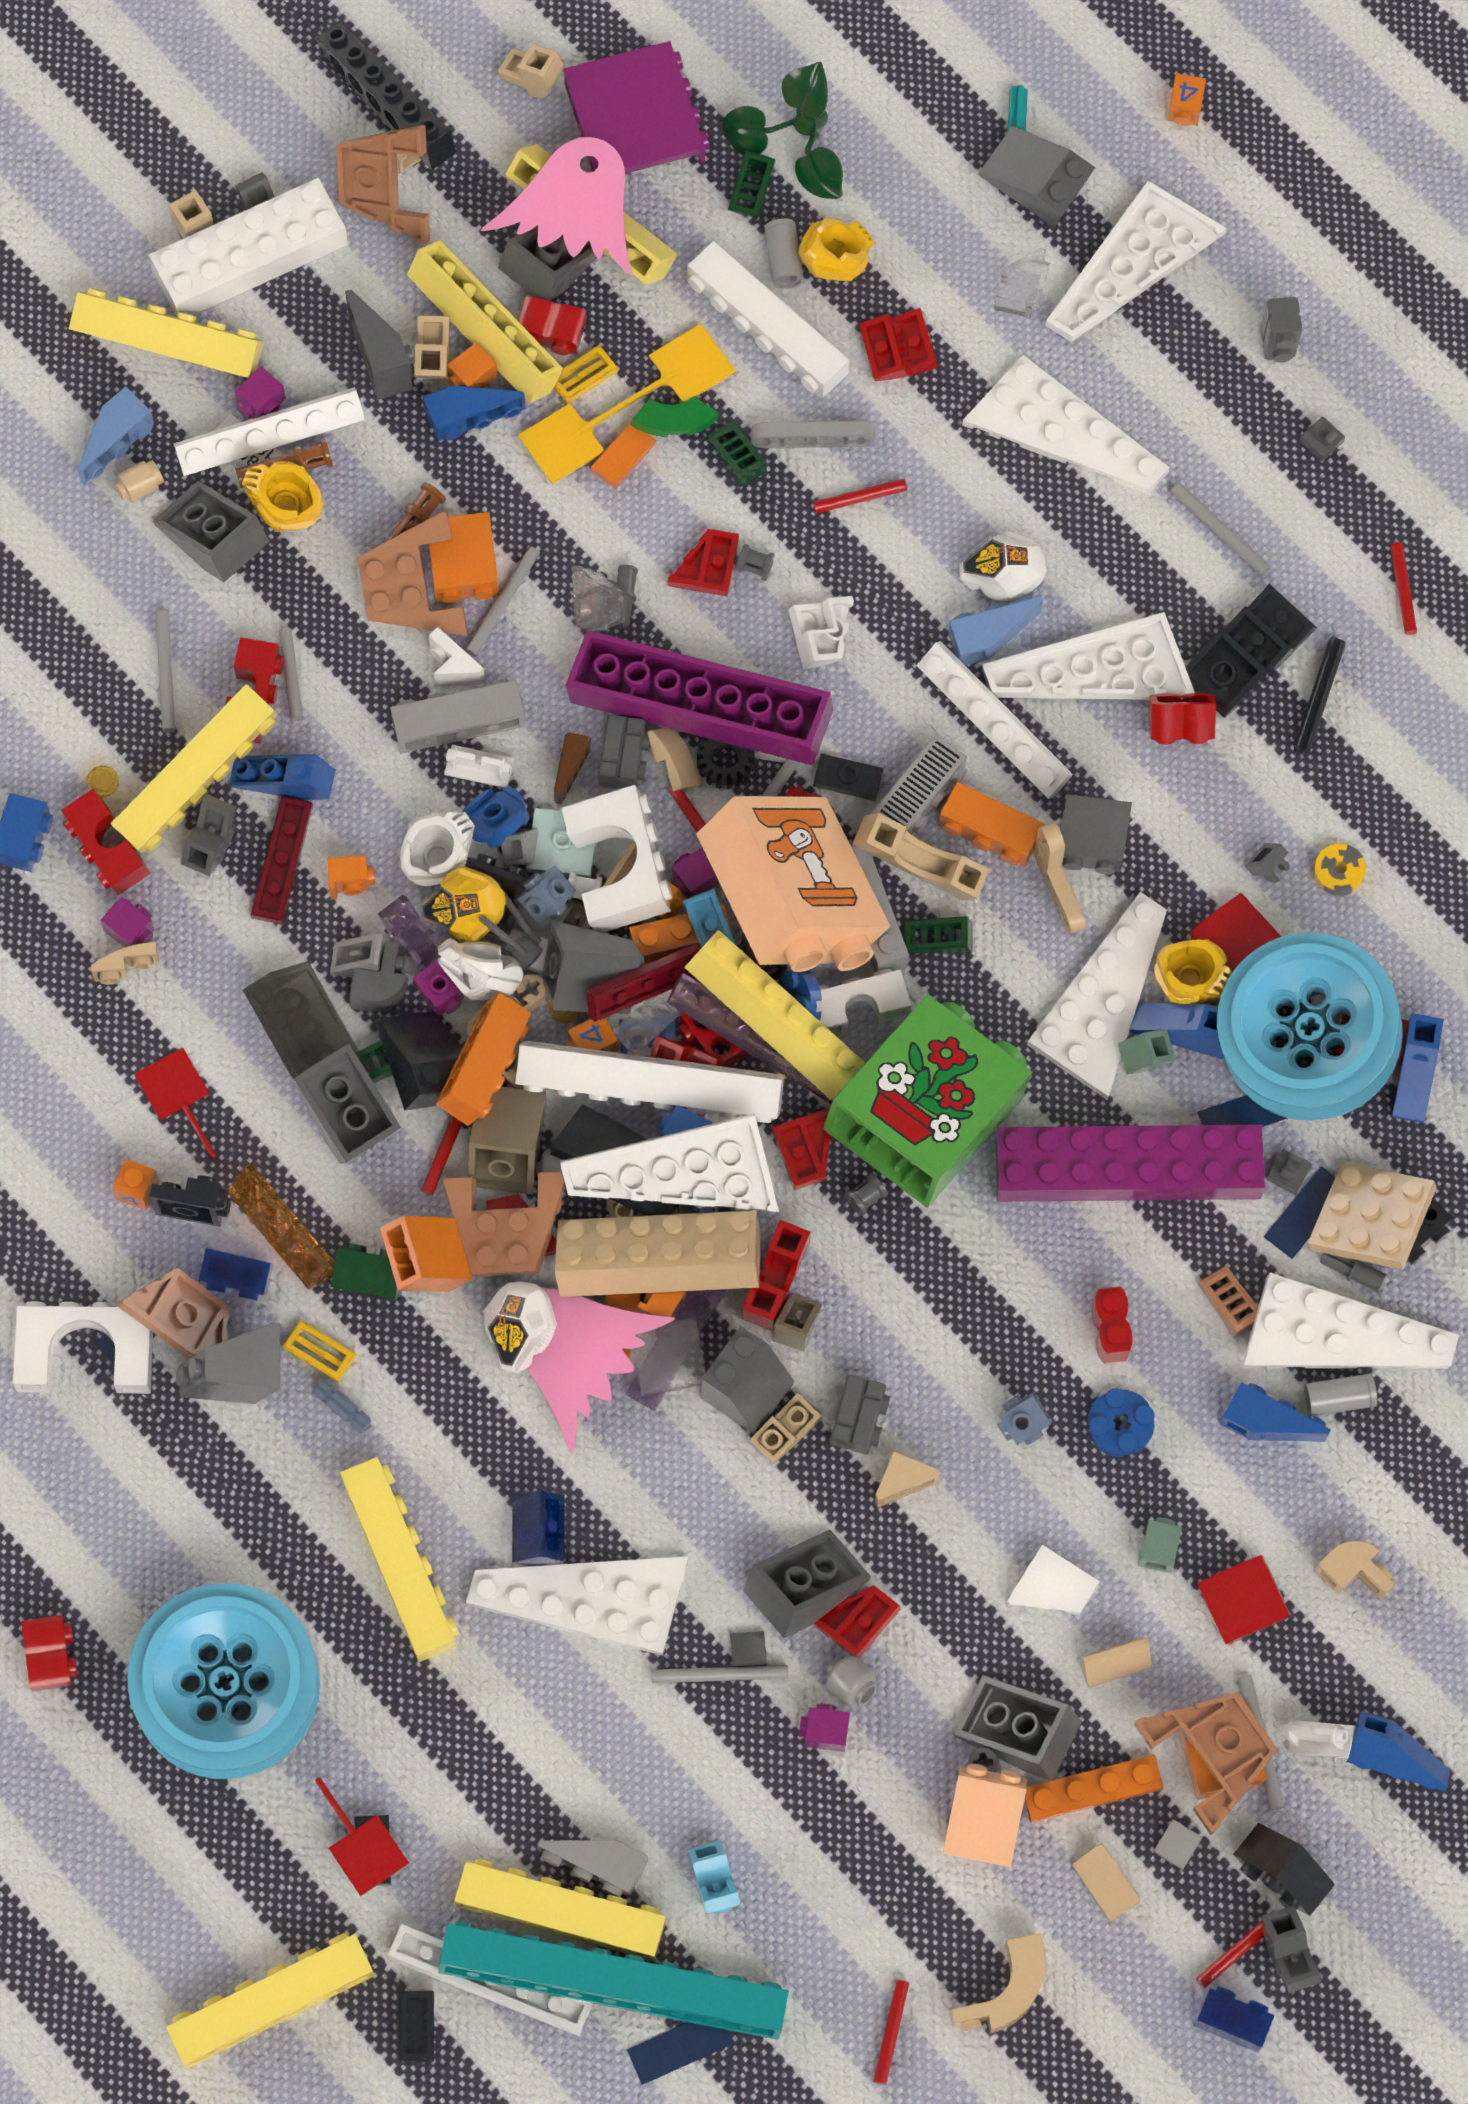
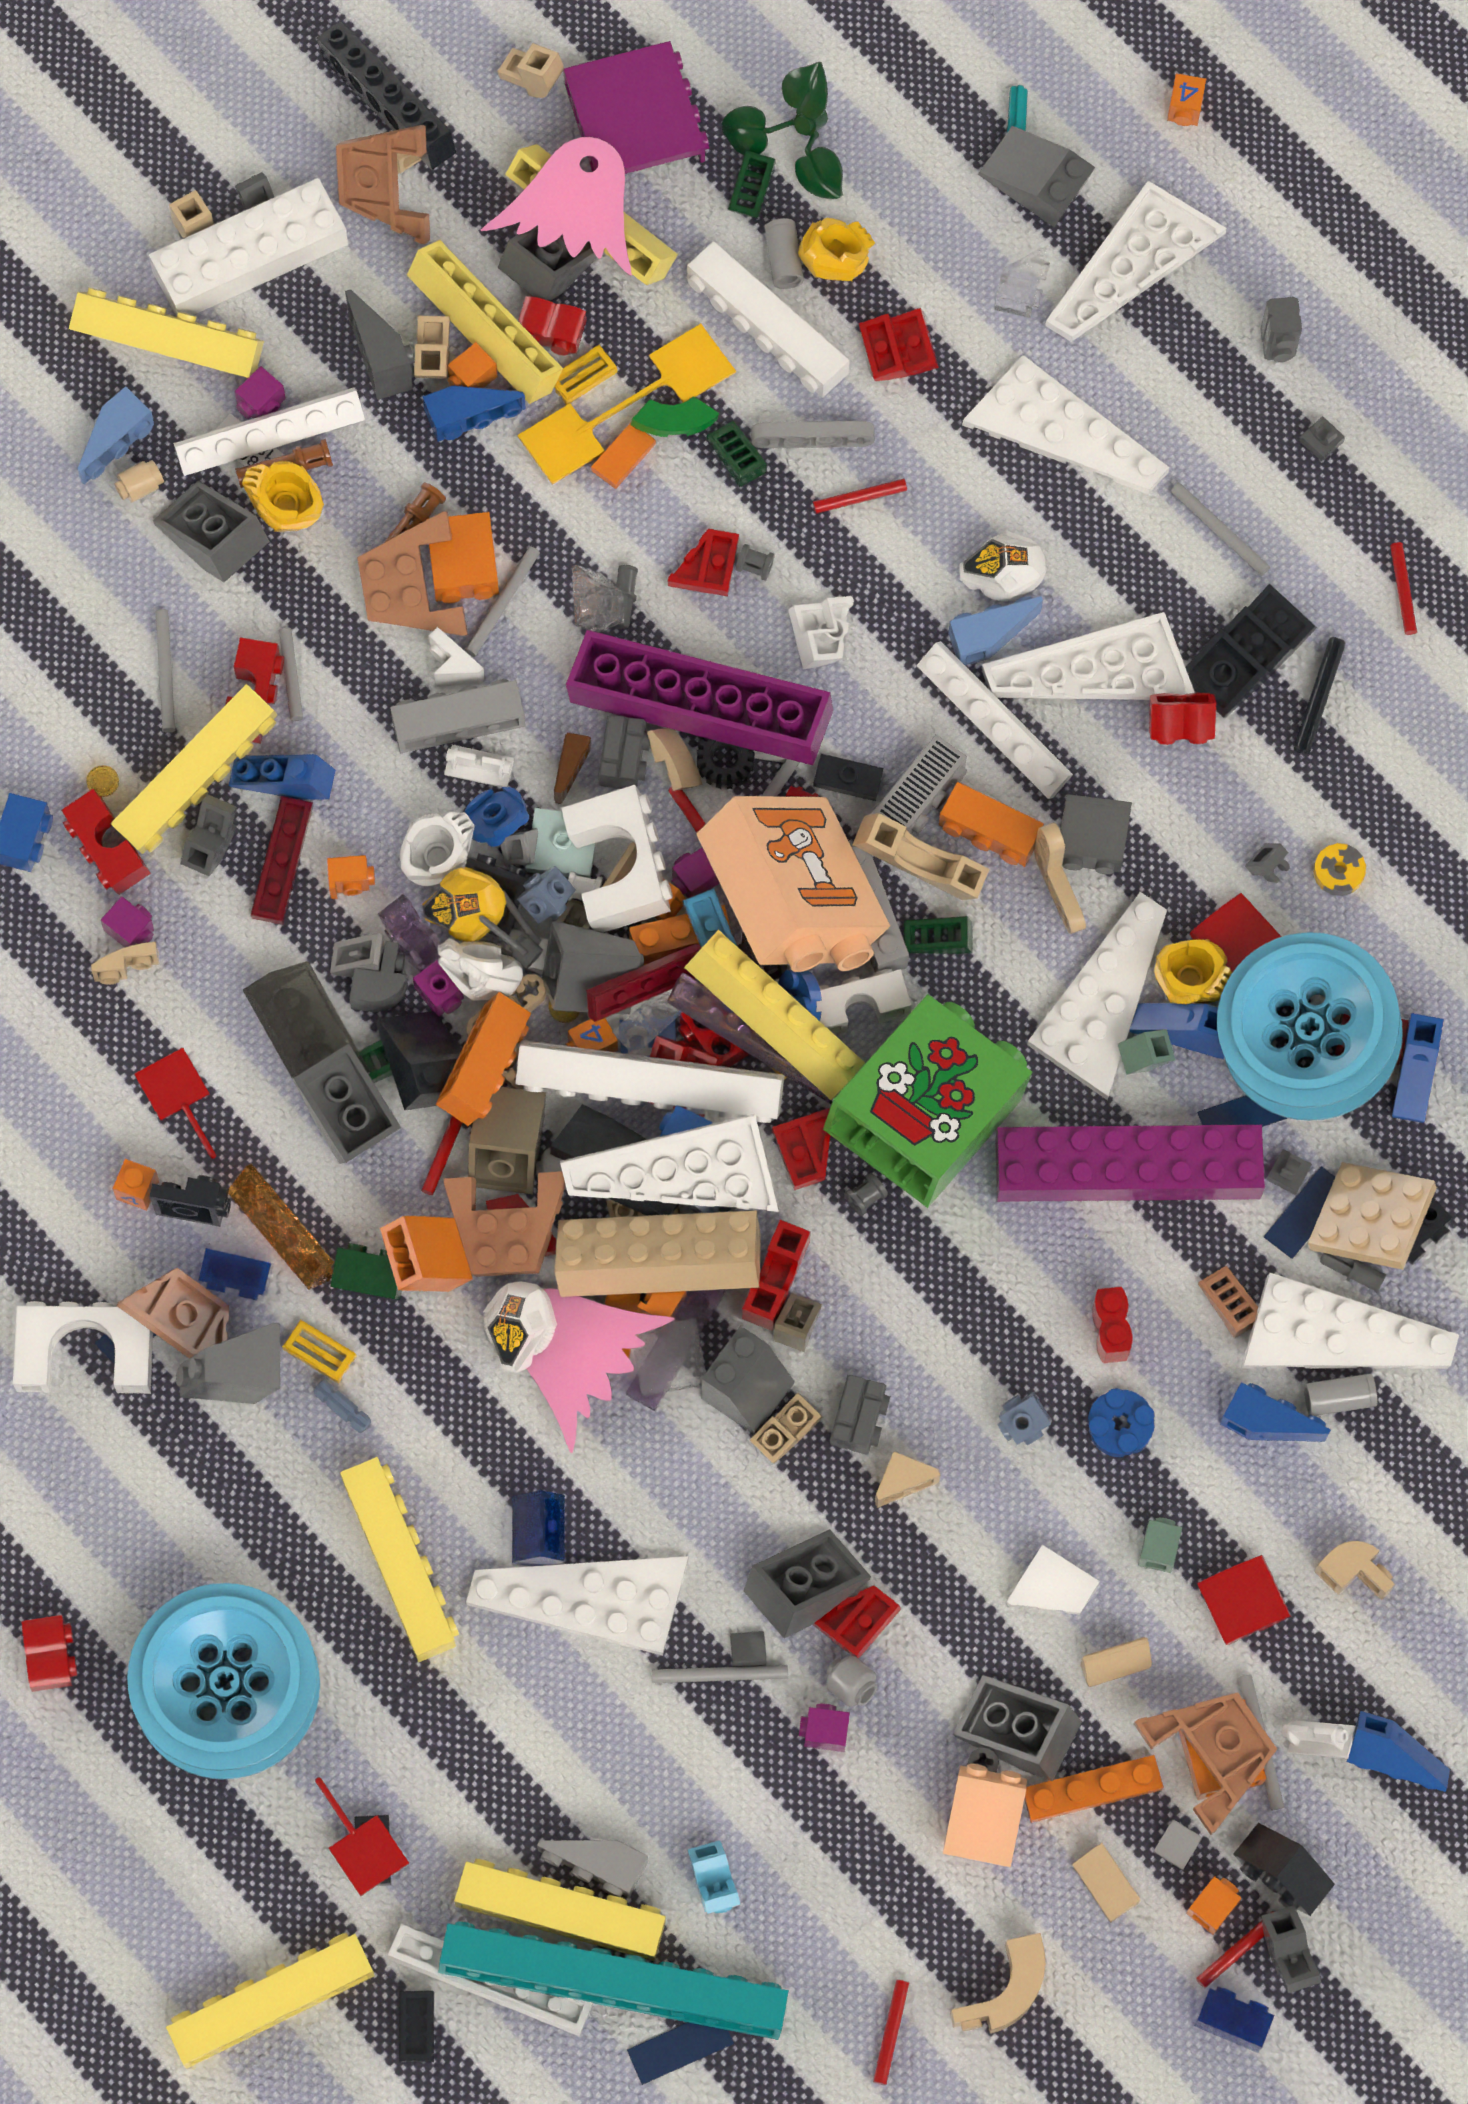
(1214, 1904): none -> orange brick

